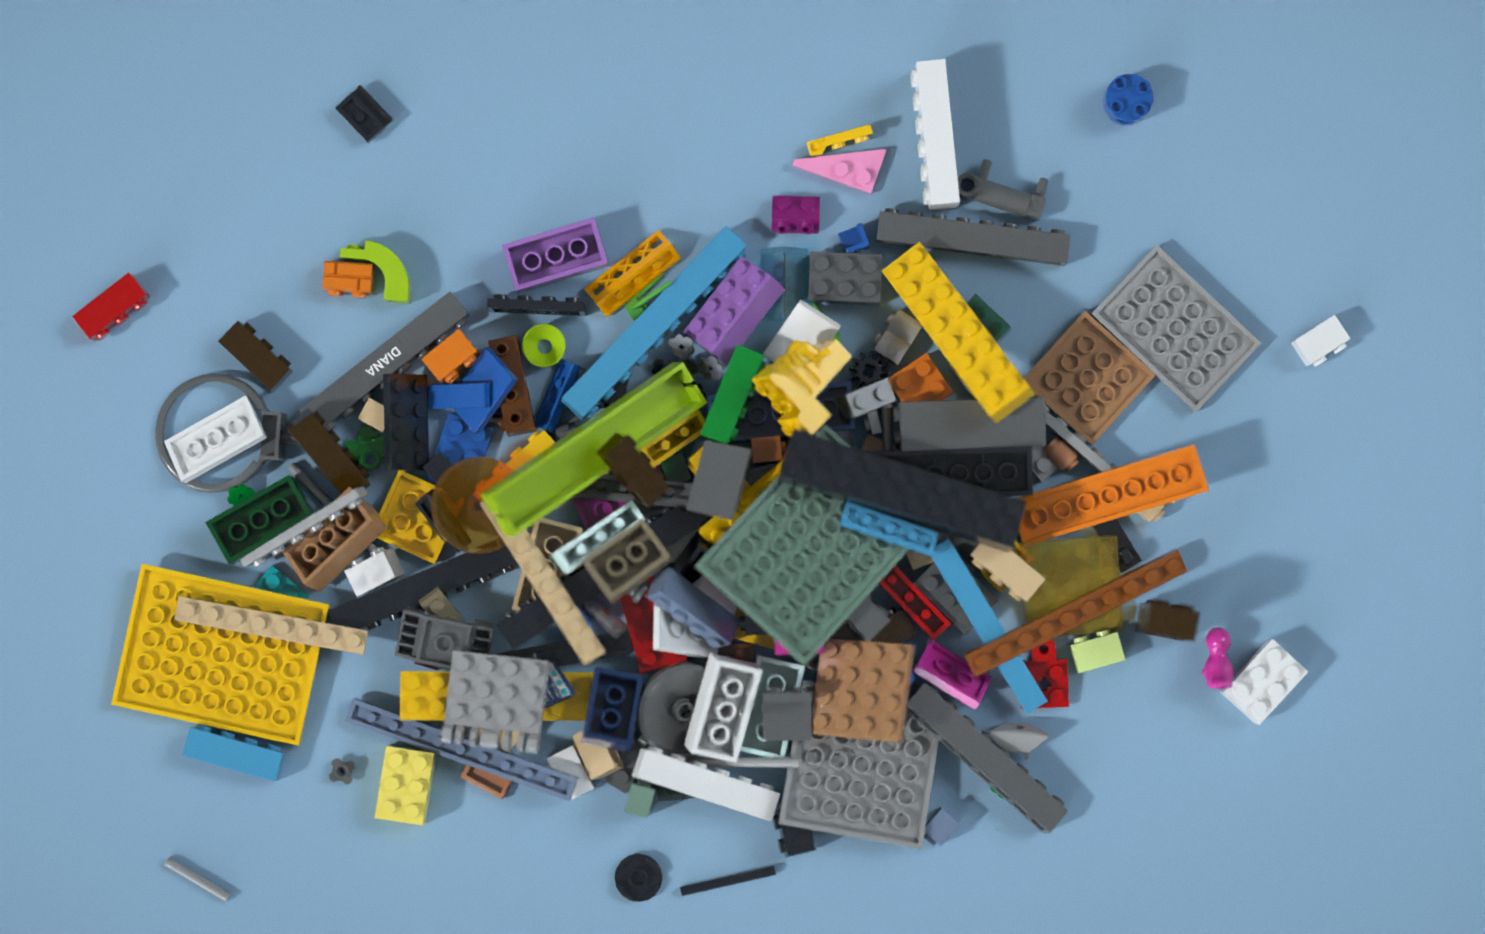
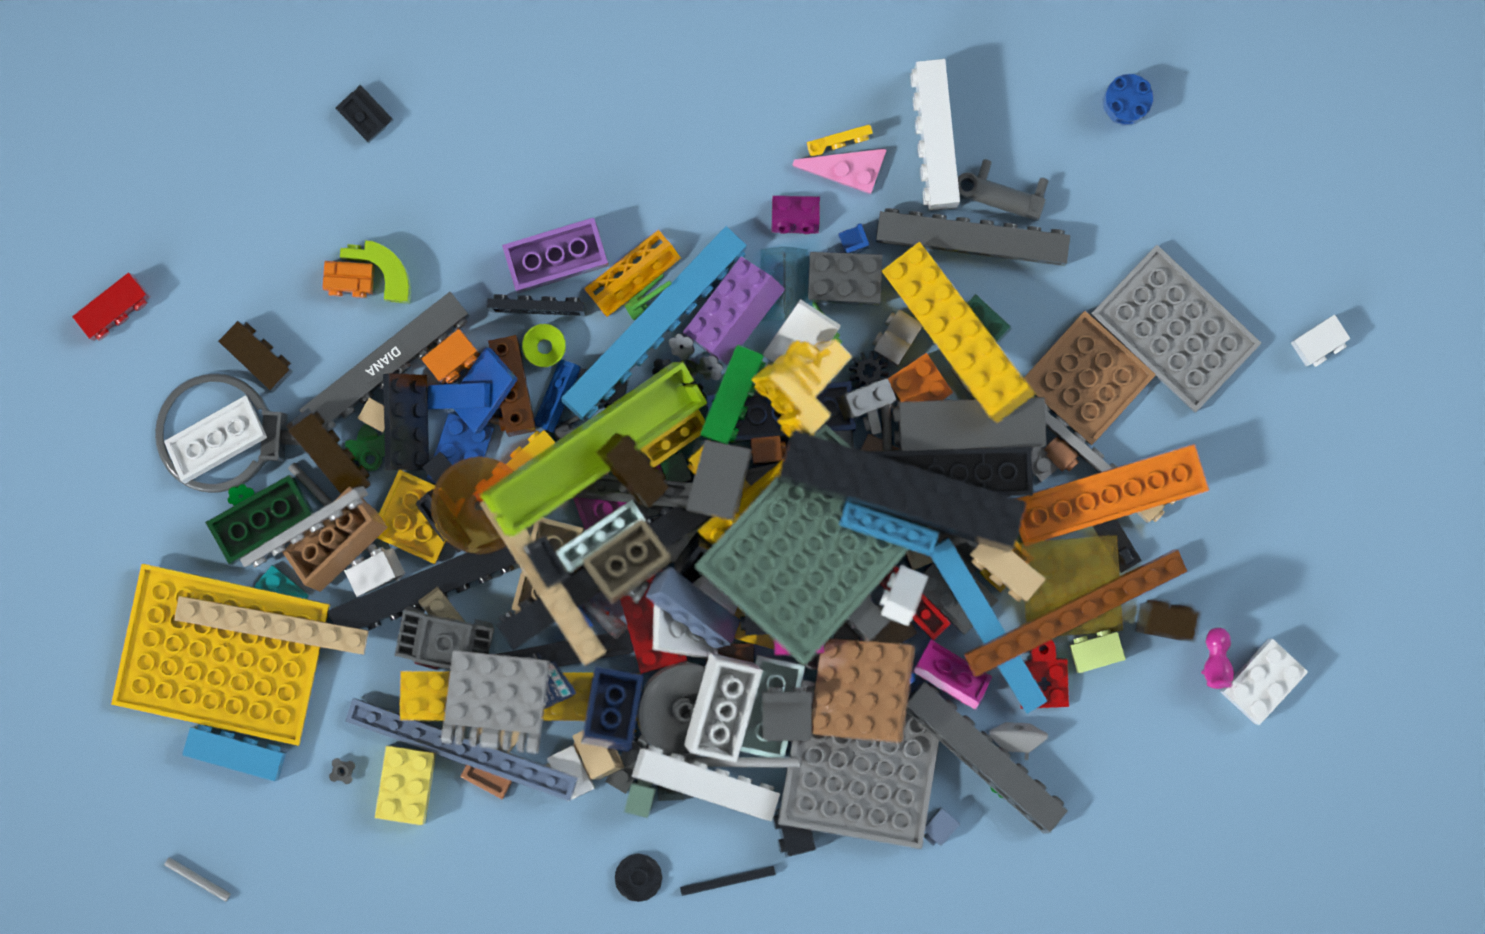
(546, 562): none -> black plate
(904, 595): none -> white brick

